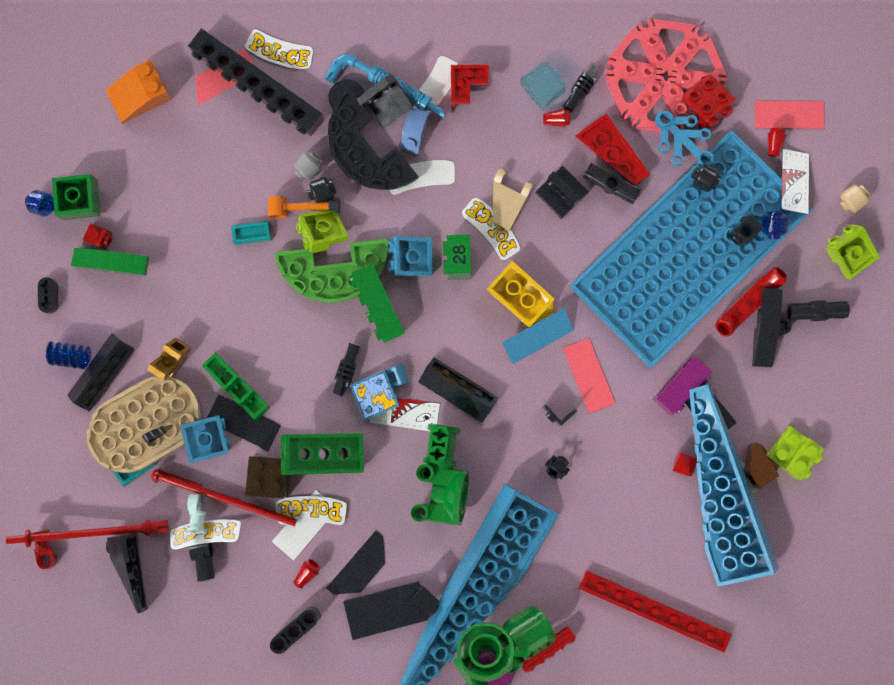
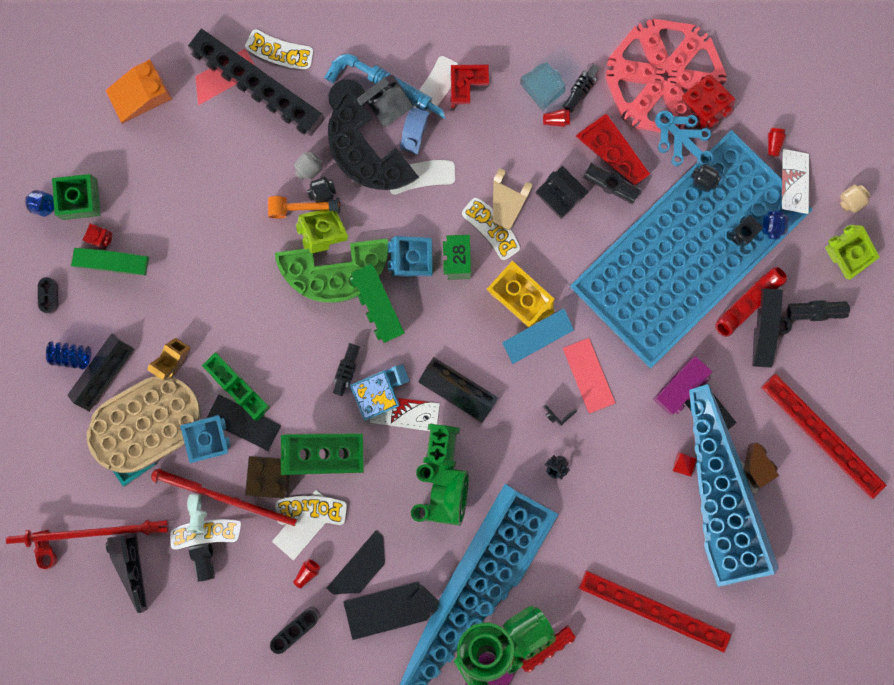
(154, 434): black tile -> none
(251, 233): teal tile -> none
(789, 114): coral sticker -> none
(795, 453): lime plate -> none
(823, 436): none -> red tile

